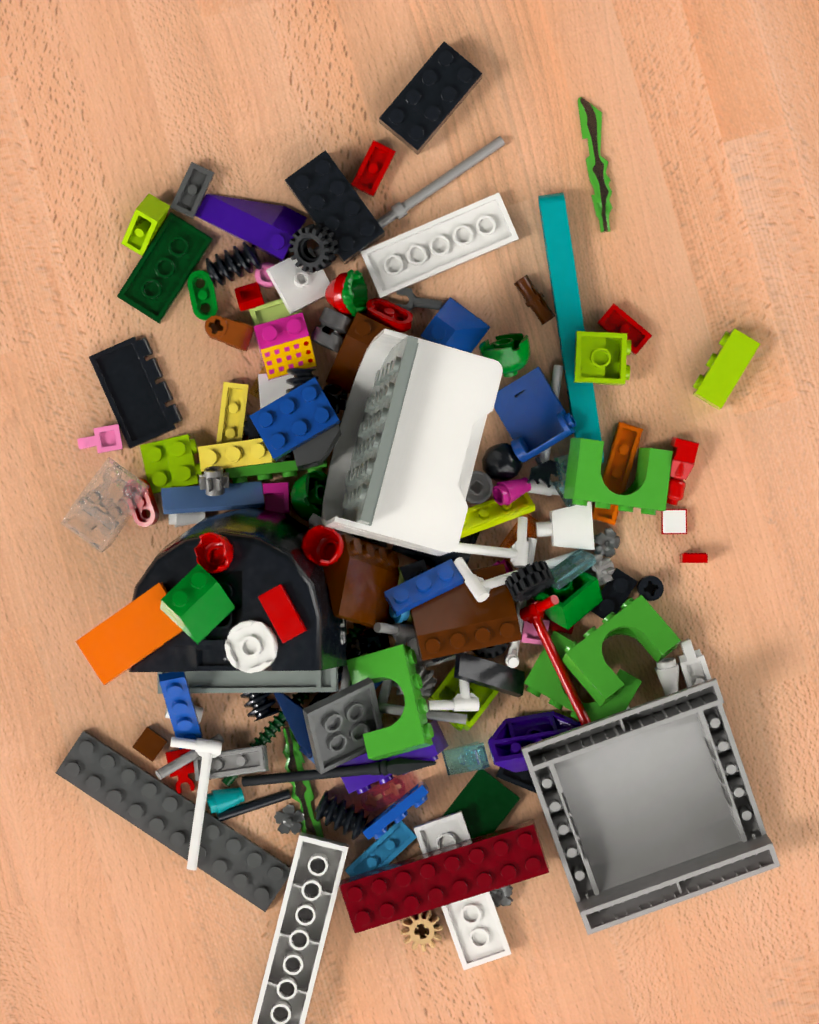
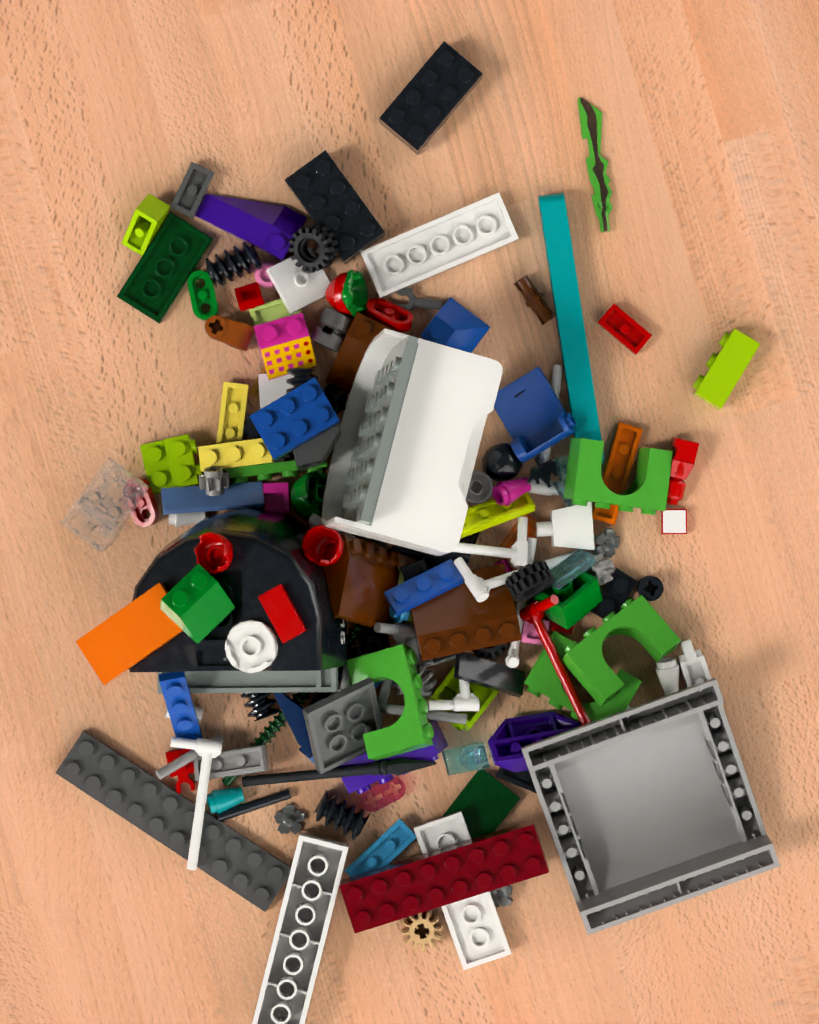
(106, 439): bright pink plate -> none
(133, 392): black hinge -> none
(150, 744): reddish brown tile -> none
(301, 790): bright green sword -> none
(373, 168): red plate -> none
(396, 811): blue plate -> none
(400, 210): light grey bar -> none
(509, 350): green cylinder -> none
(601, 358): lime plate -> none
(693, 558): red tile -> none

